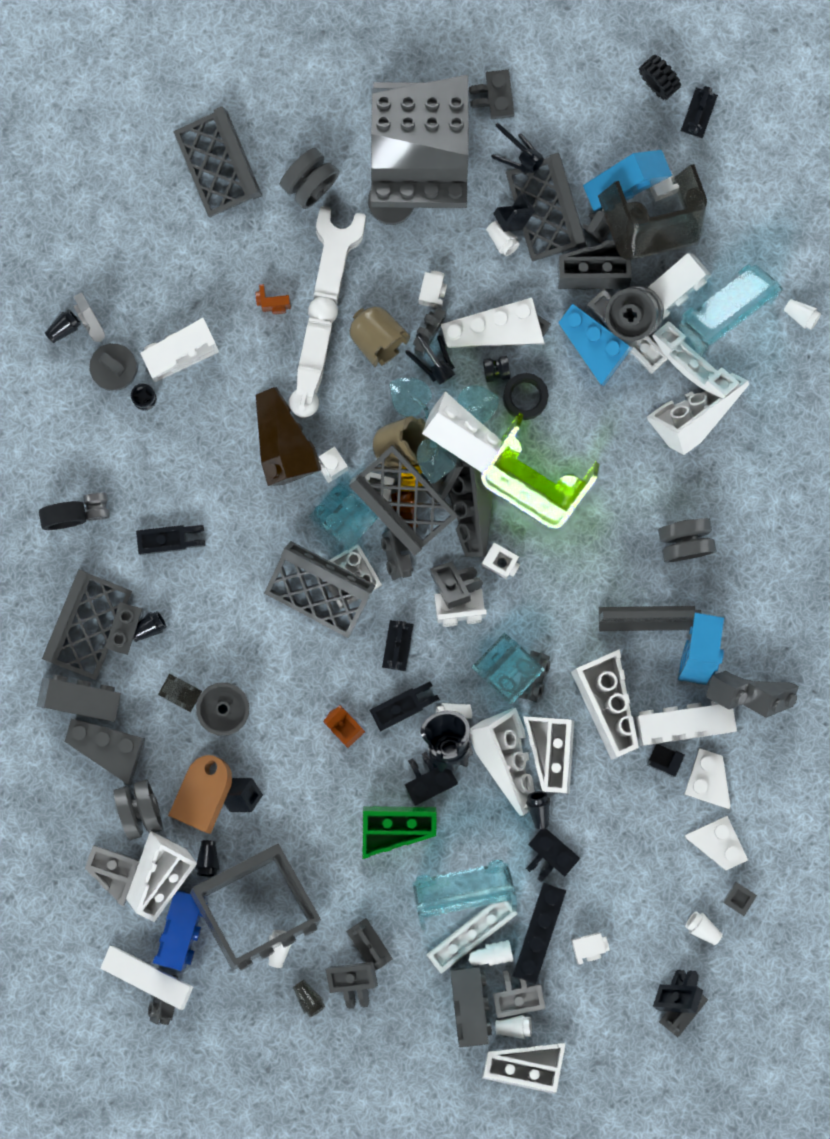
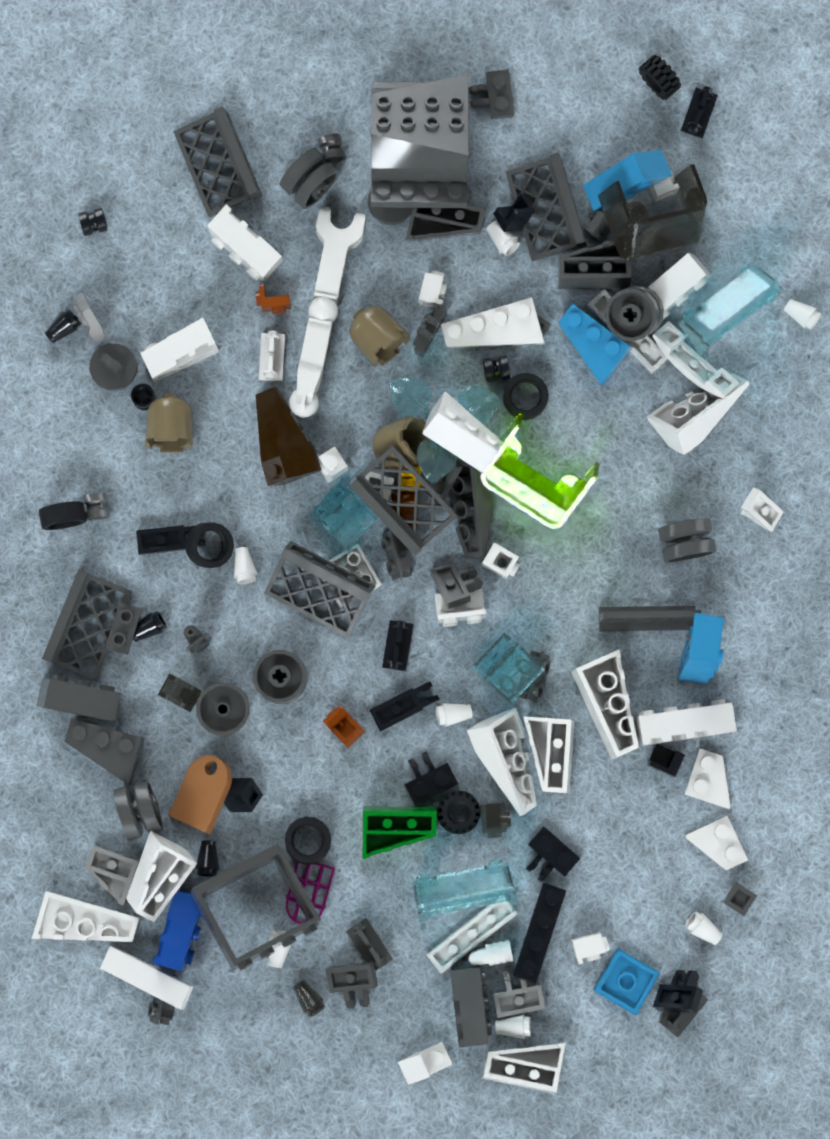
(78, 920): none -> white wing
(93, 222): none -> black wheel
(169, 424): none -> dark tan cylinder
(196, 639): none -> dark grey hinge
(226, 540): none -> black tyre
(243, 245): none -> white wedge
(244, 567): none -> white cone
(267, 670): none -> dark grey wheel
(271, 356): none -> white hinge
(303, 822): none -> black tyre
(317, 884): none -> magenta window
(331, 148): none -> flat silver wheel
(425, 1063): none -> white slope
(442, 371): black plant -> none
(444, 222): none -> dark grey wedge
(447, 739): black hat -> none
(458, 797): none -> black tyre
(494, 819): none -> clear smoke brick
(530, 158): black plant -> none
(539, 808): black cone -> none
(626, 981): none -> dark azure tile
(760, 696): dark grey arch -> none
(761, 510): none -> white slope

